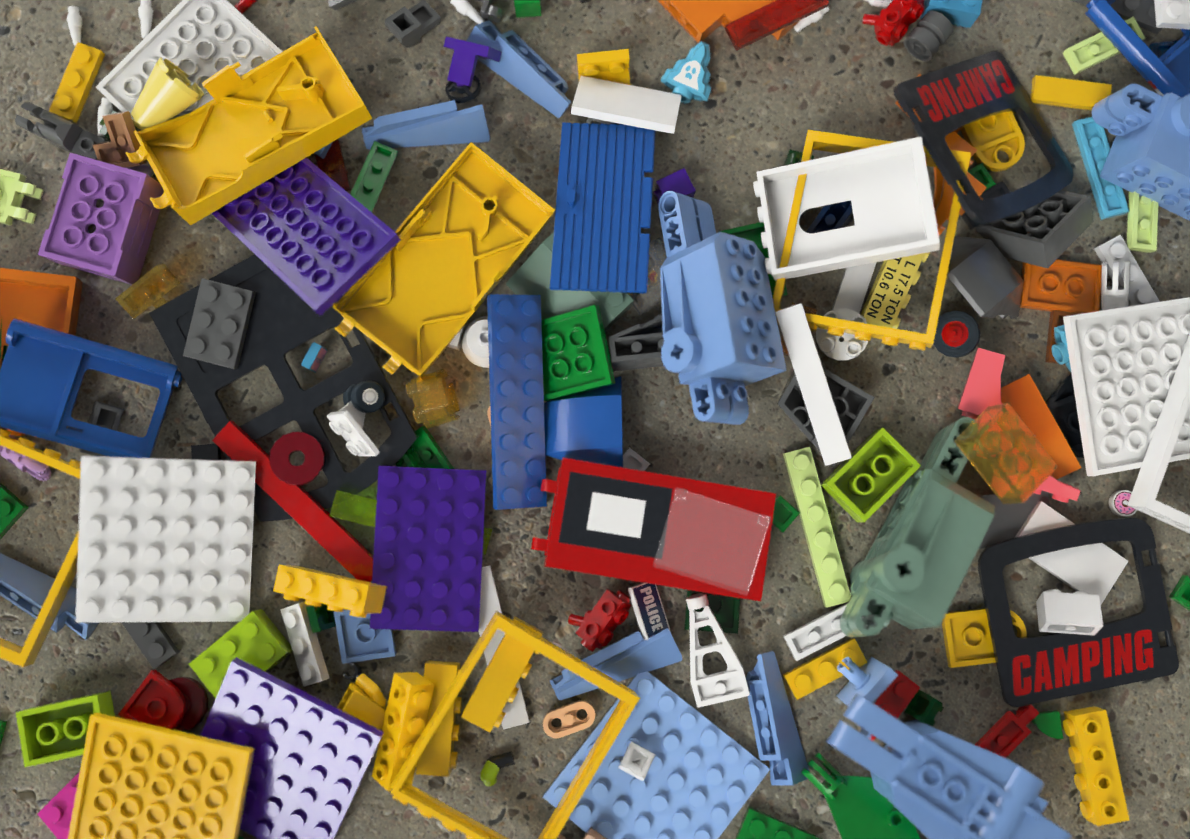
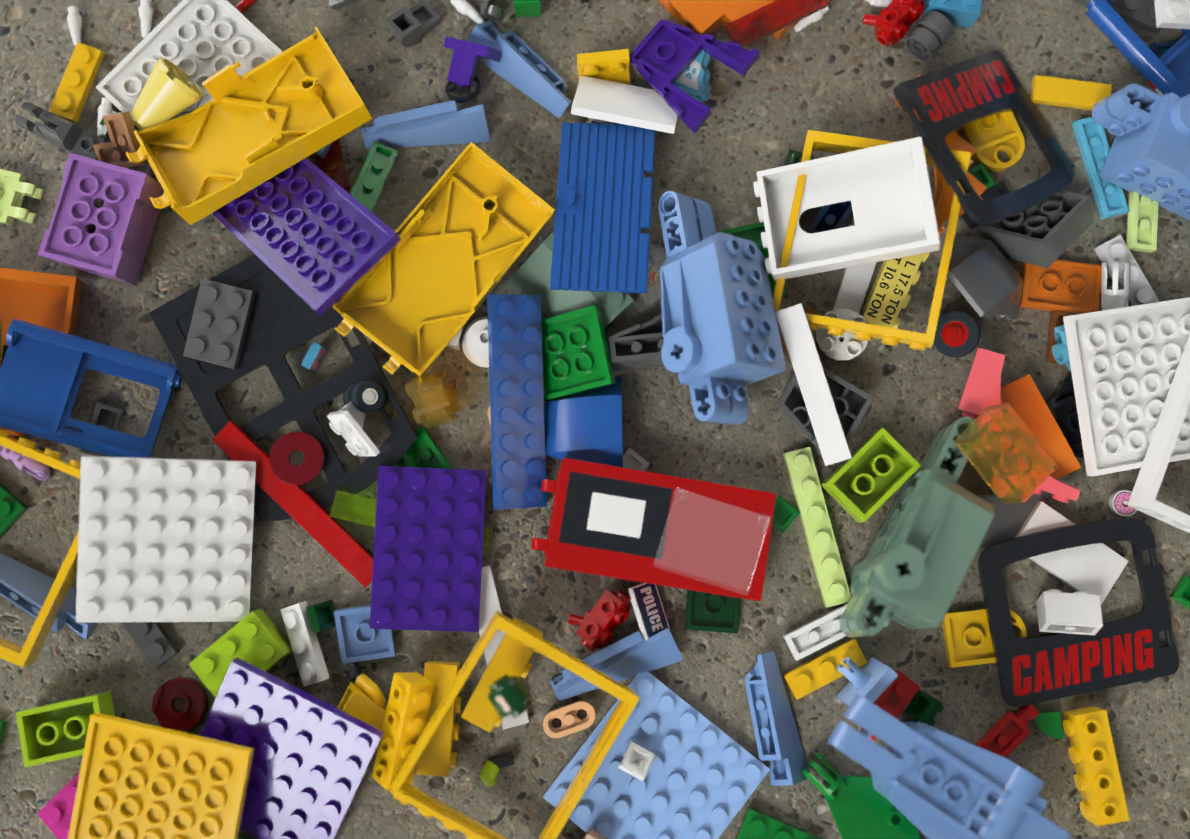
(148, 291): clear yellow brick -> none
(156, 703): red tile -> none
(206, 452): black tile -> none
(329, 589): yellow brick -> none
(509, 696): none -> dark green head
(669, 52): none -> dark purple wing
(676, 182): dark purple brick -> none
(721, 685): white plate -> none
(1095, 49): yellowish green plate -> none

